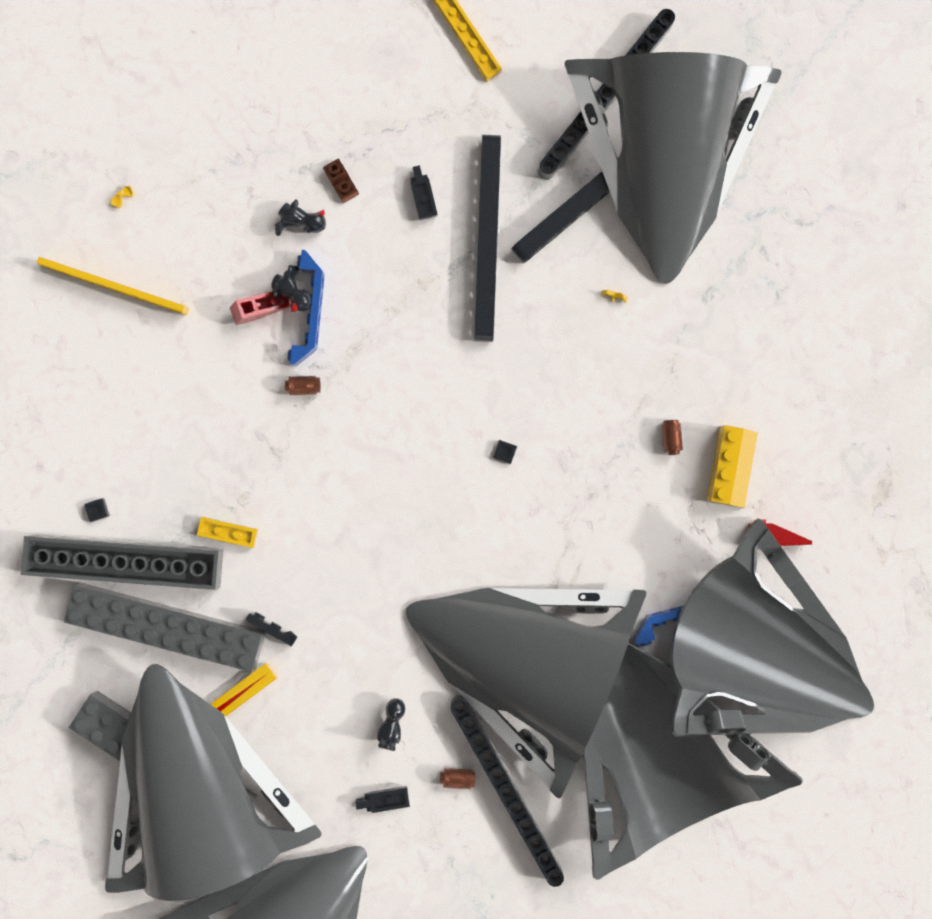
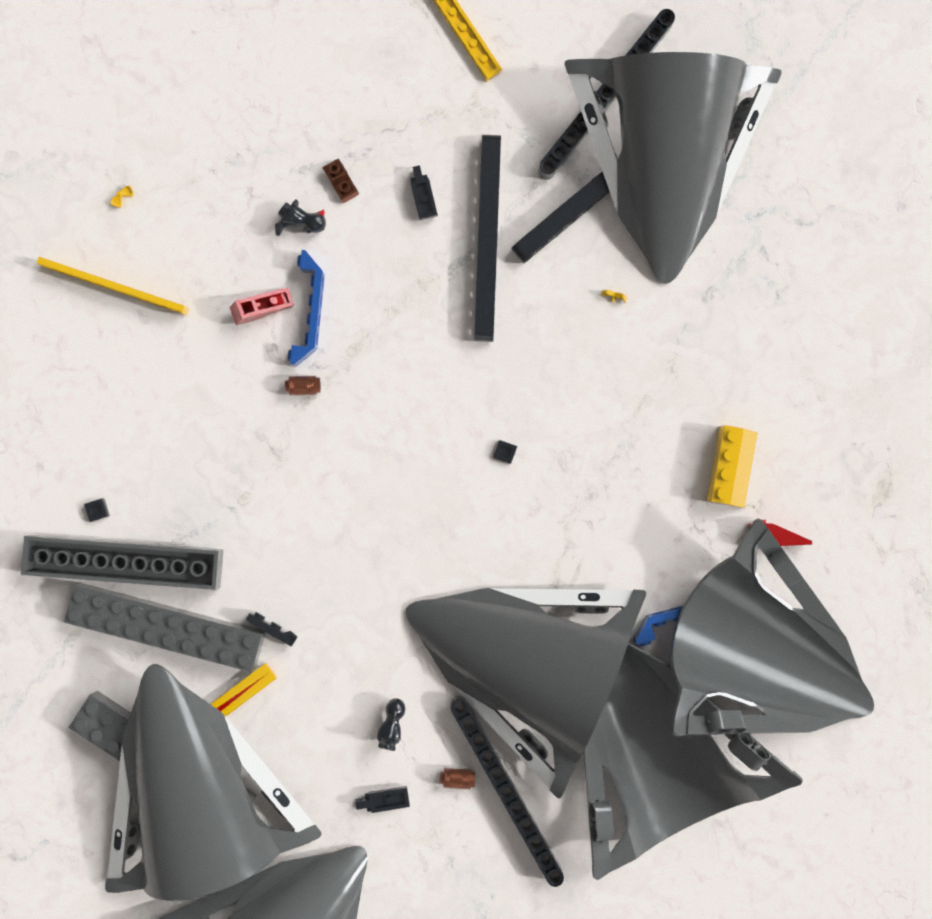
(227, 532): yellow plate -> none
(287, 287): black animal -> none
(672, 437): copper head -> none

